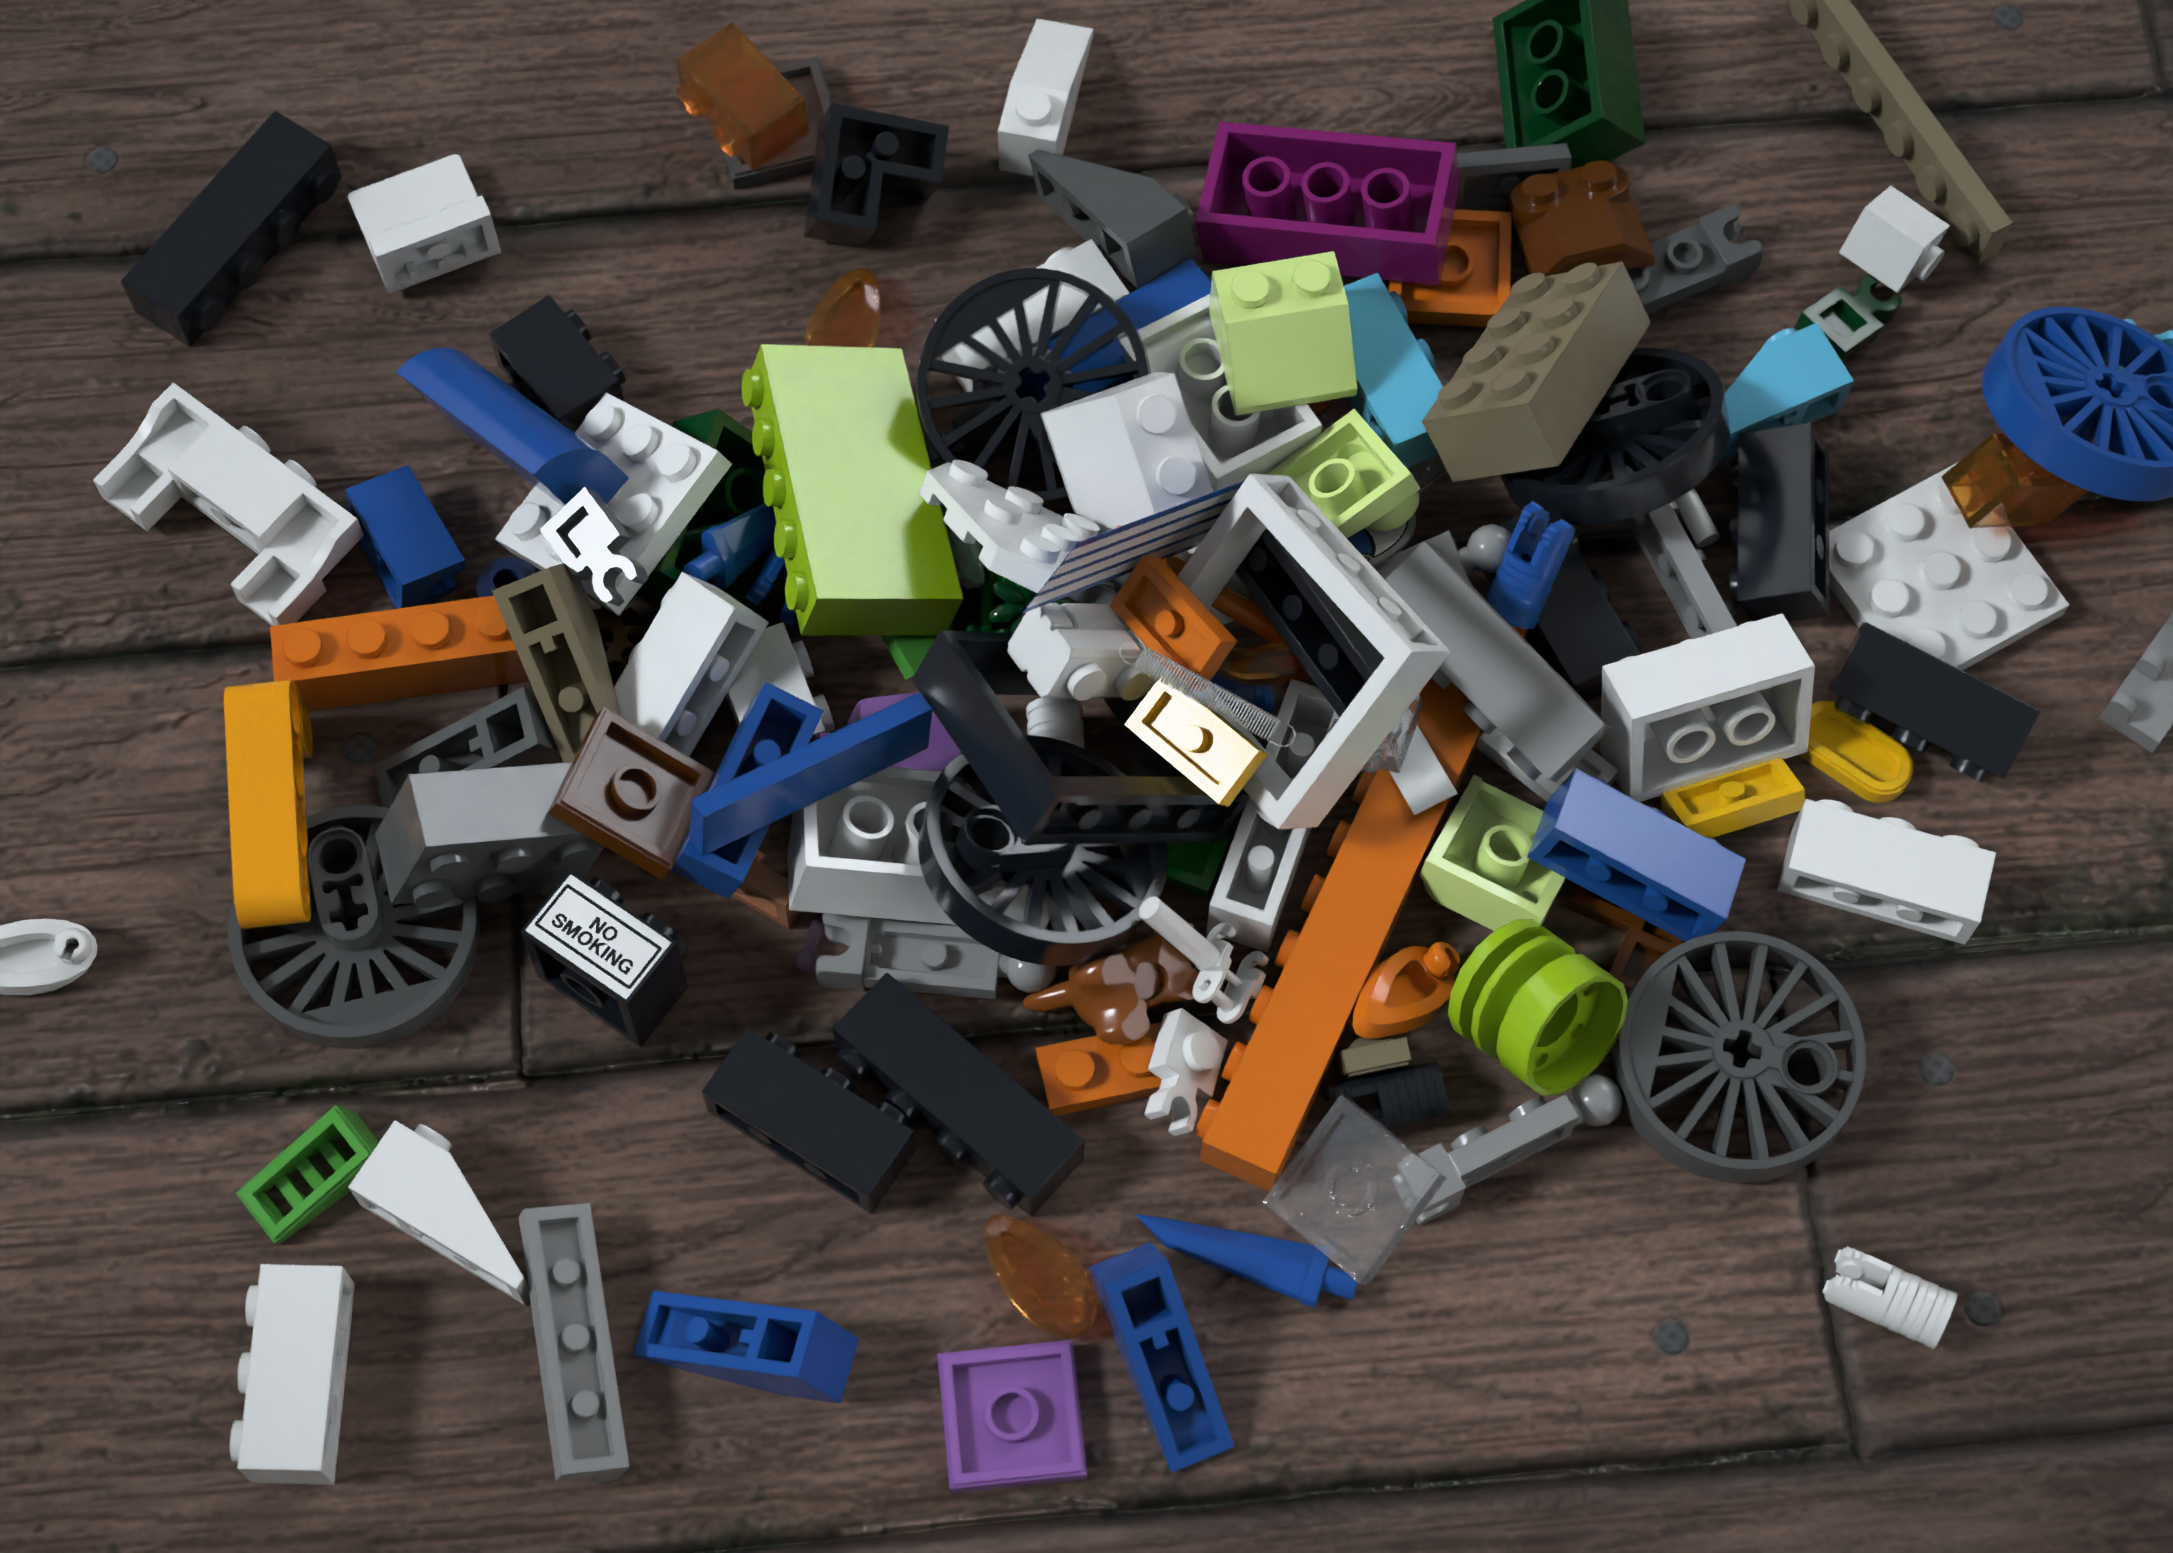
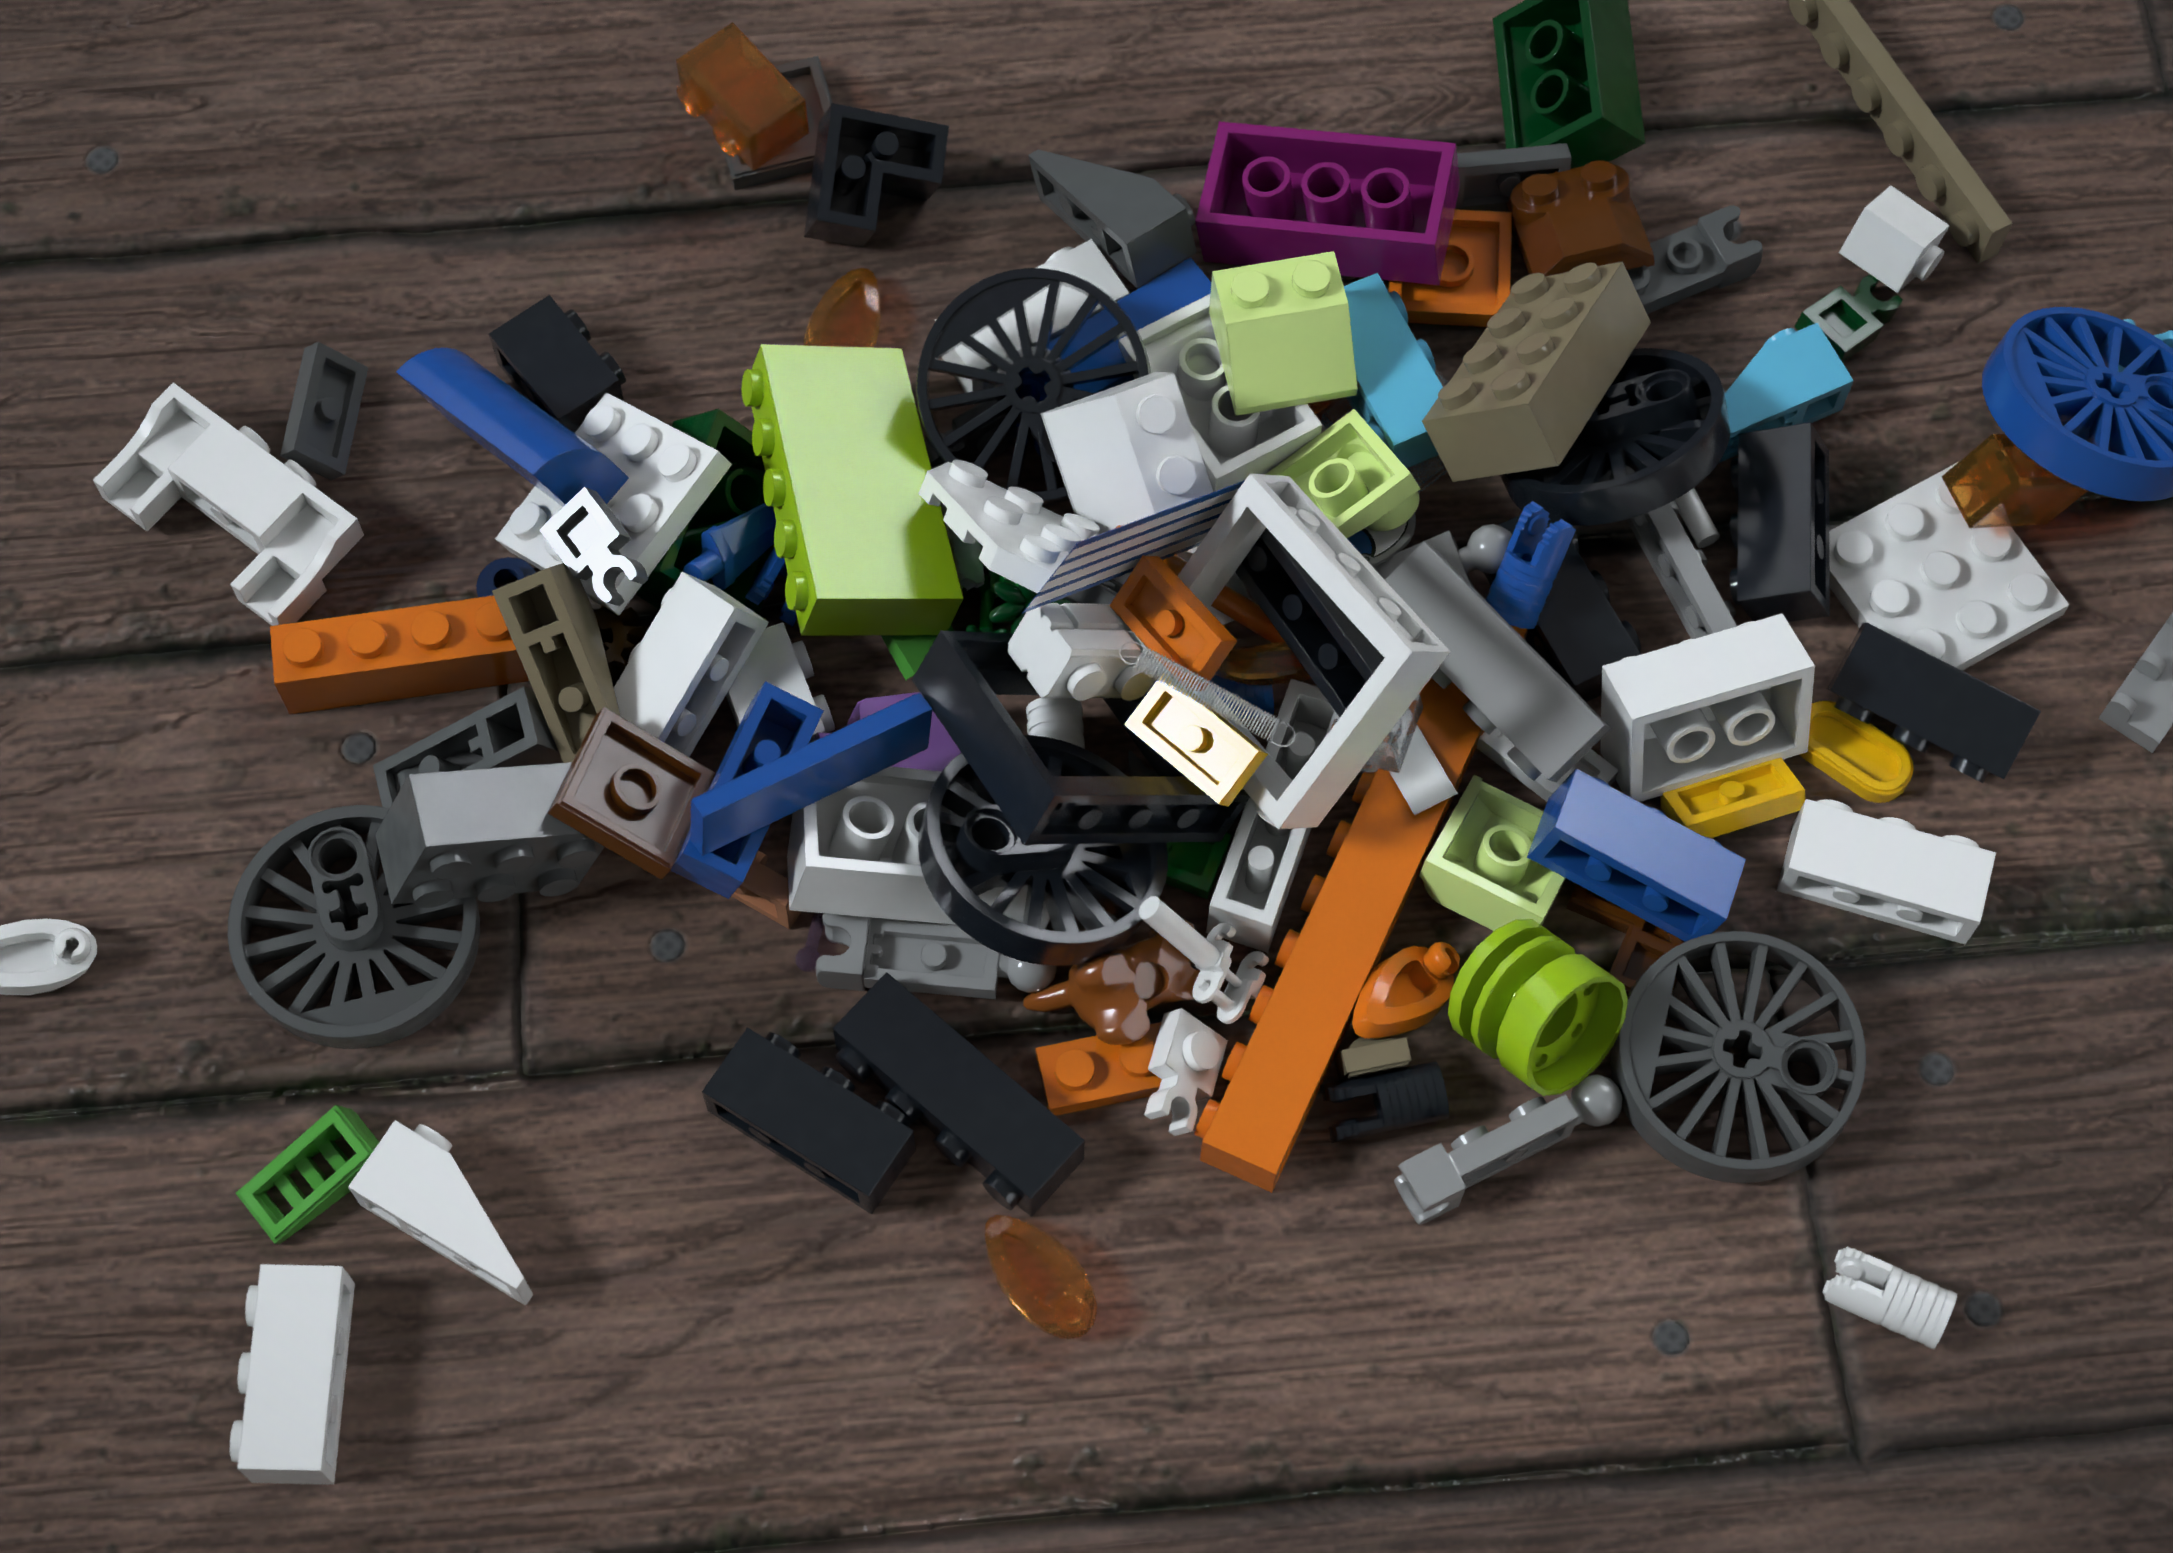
(232, 229): black brick -> none
(265, 750): light orange beam -> none
(324, 411): none -> dark grey plate
(404, 538): blue hinge -> none
(424, 223): white bracket -> none
(573, 1343): light grey hinge -> none
(606, 956): brick -> none
(749, 1344): blue slope -> none
(1011, 1416): medium lavender tile -> none
(1042, 94): white slope -> none
(1162, 1355): blue slope -> none
(1274, 1263): blue bar -> none
(1354, 1190): clear tile -> none

